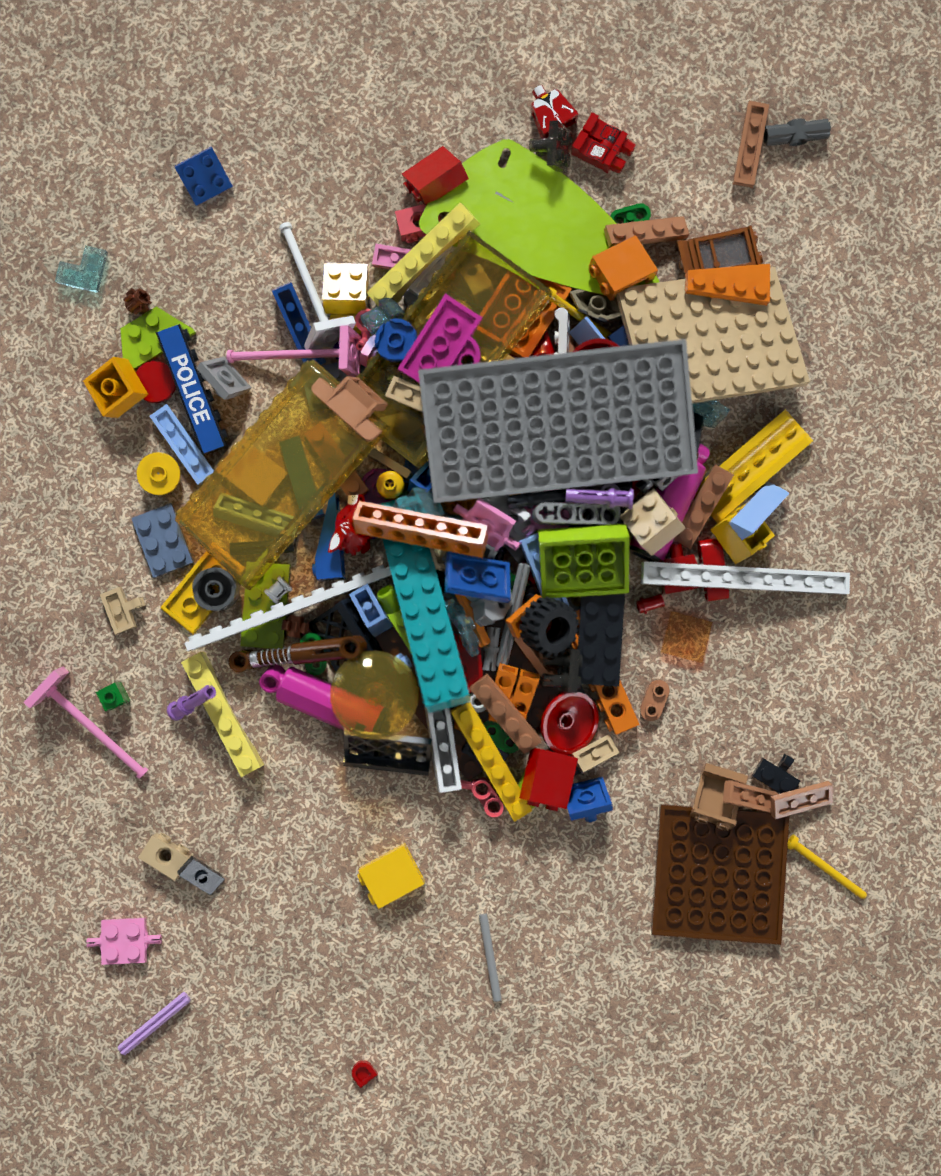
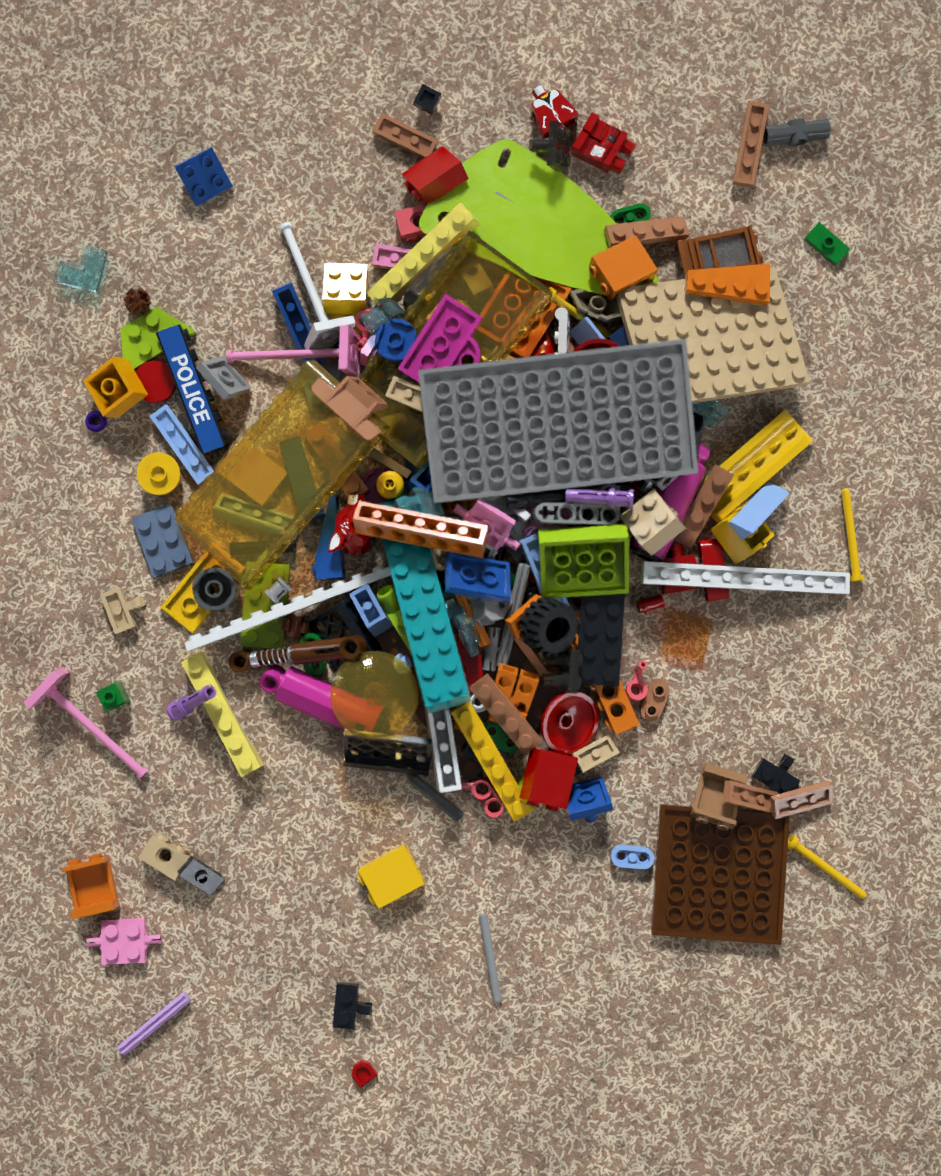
(90, 418): none -> dark purple plate
(91, 885): none -> orange panel
(347, 1005): none -> black plate
(404, 136): none -> nougat plate
(427, 99): none -> black tile
(436, 797): none -> dark grey axle
(631, 857): none -> light blue plate
(637, 683): none -> coral plate
(826, 244): none -> green plate
(851, 536): none -> yellow bar

